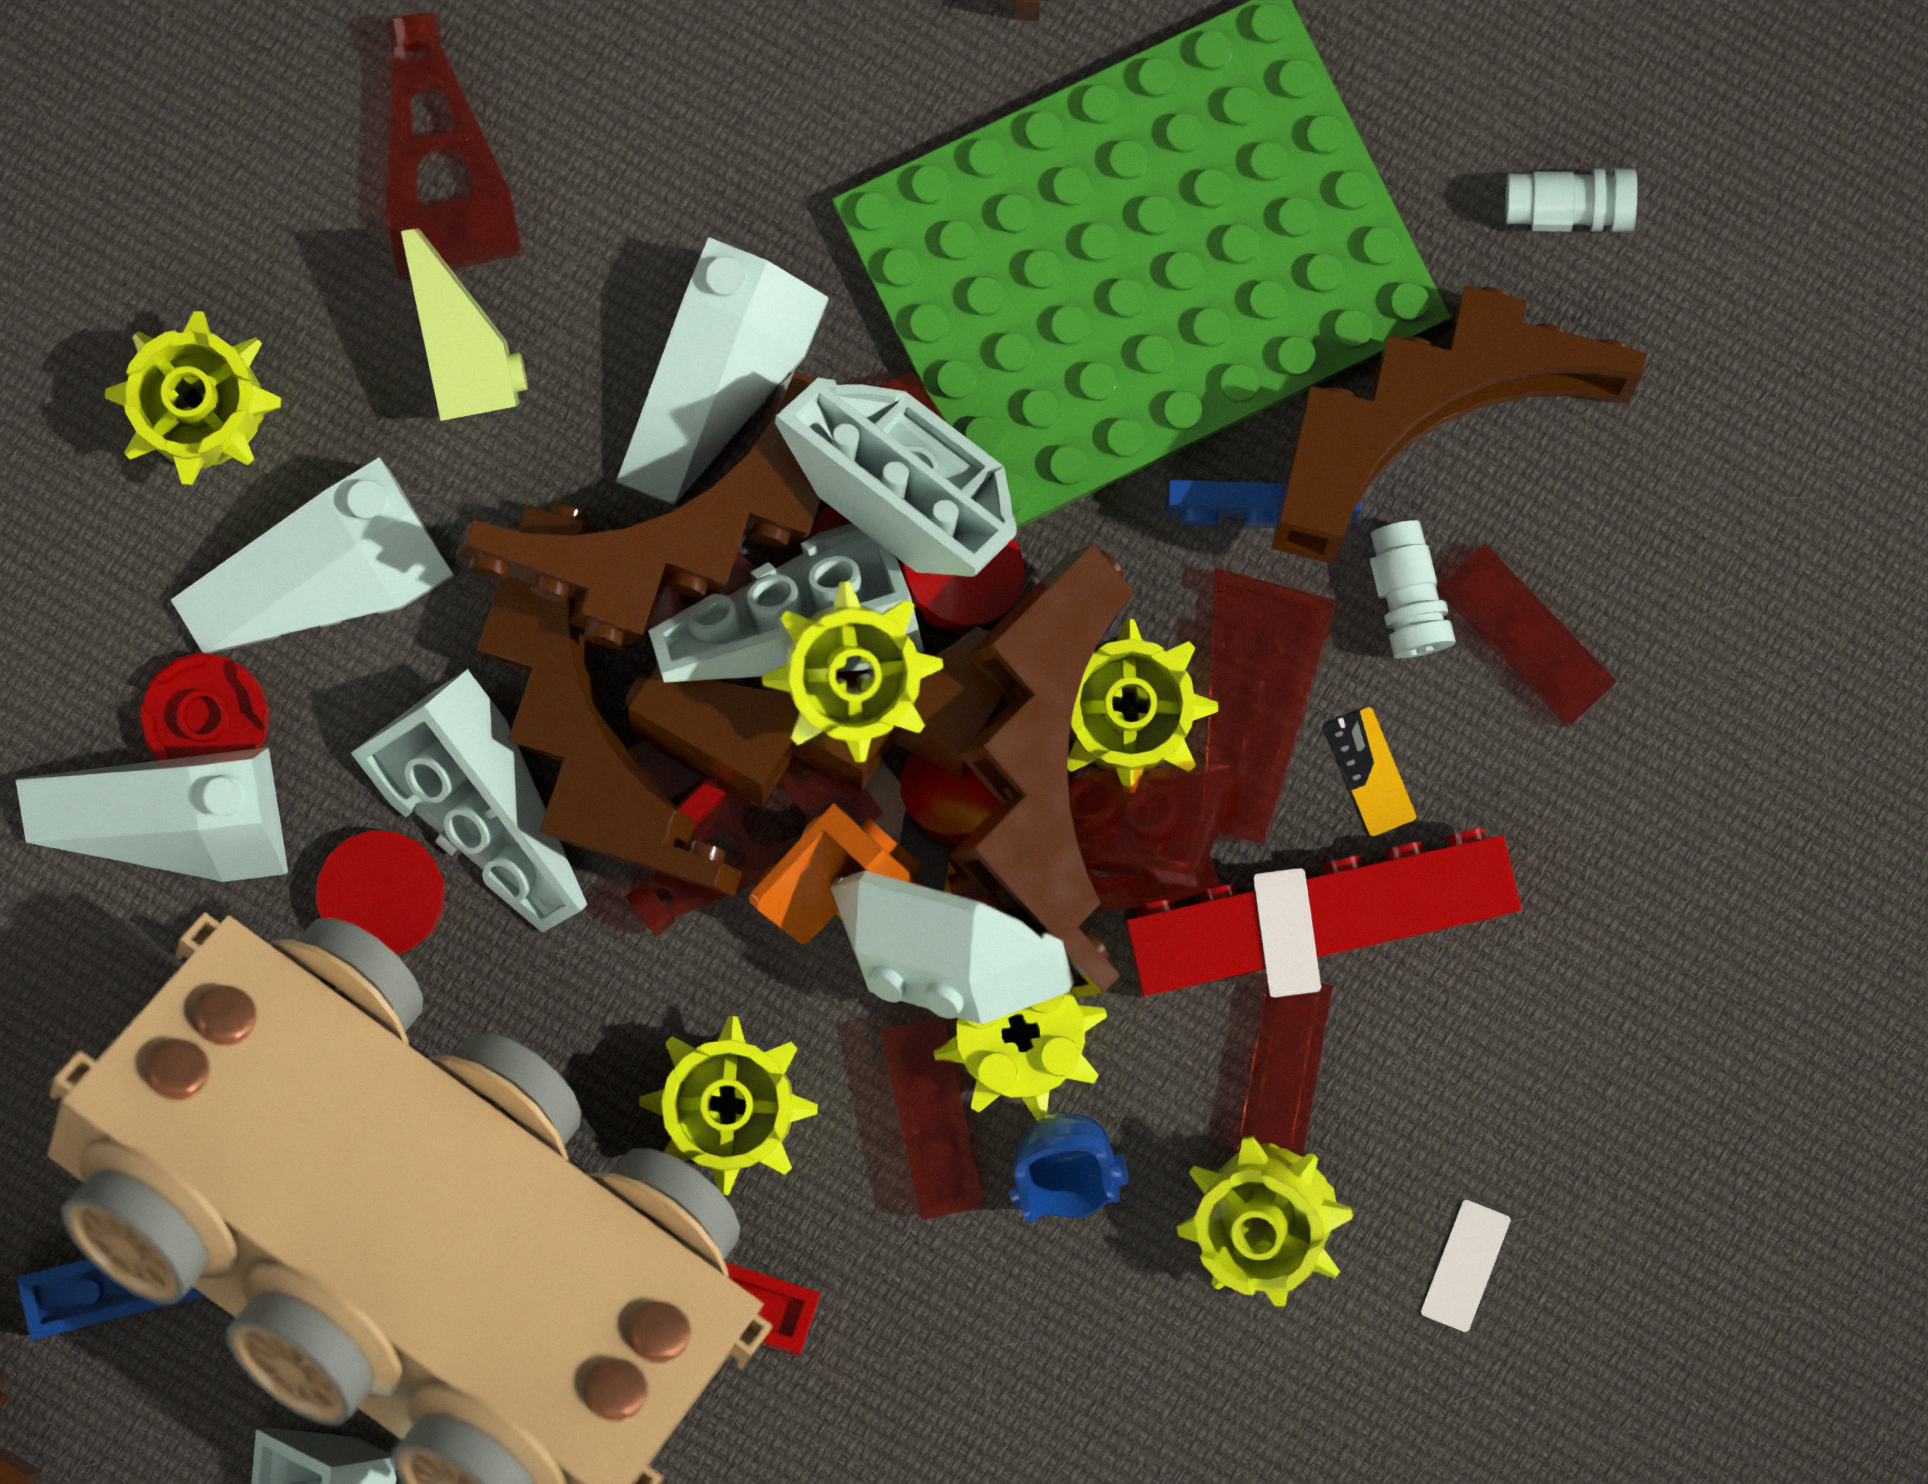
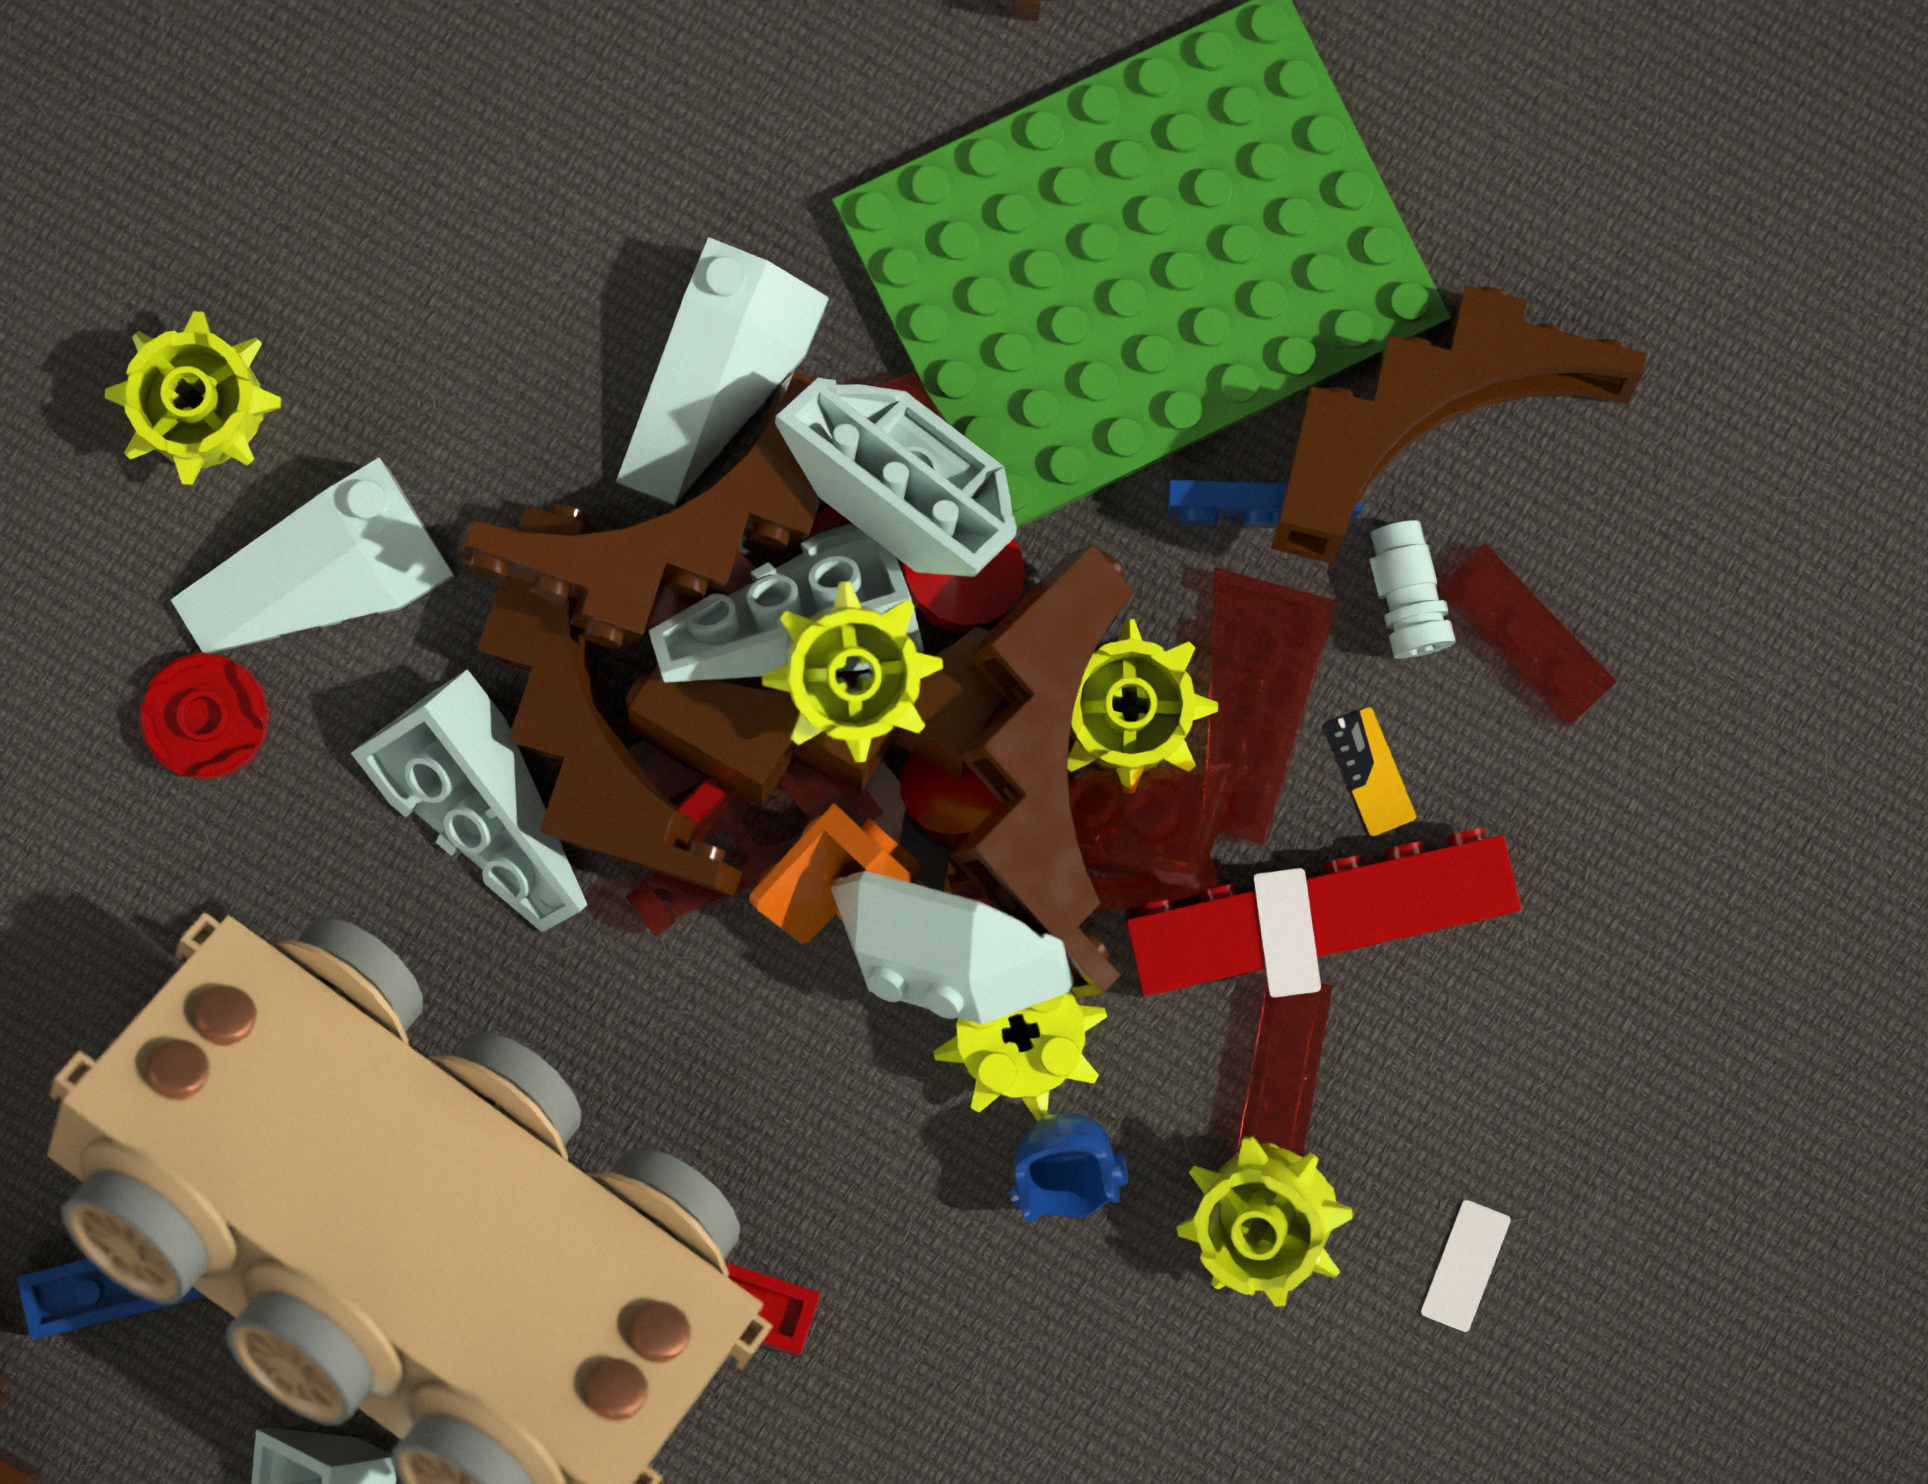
(175, 815): light aqua wedge -> none
(383, 887): red tile -> none
(462, 345): yellowish green slope -> none
(463, 229): clear red plate -> none
(757, 1078): neon yellow brick -> none
(932, 1119): clear red plate -> none
(1567, 199): light aqua axle -> none

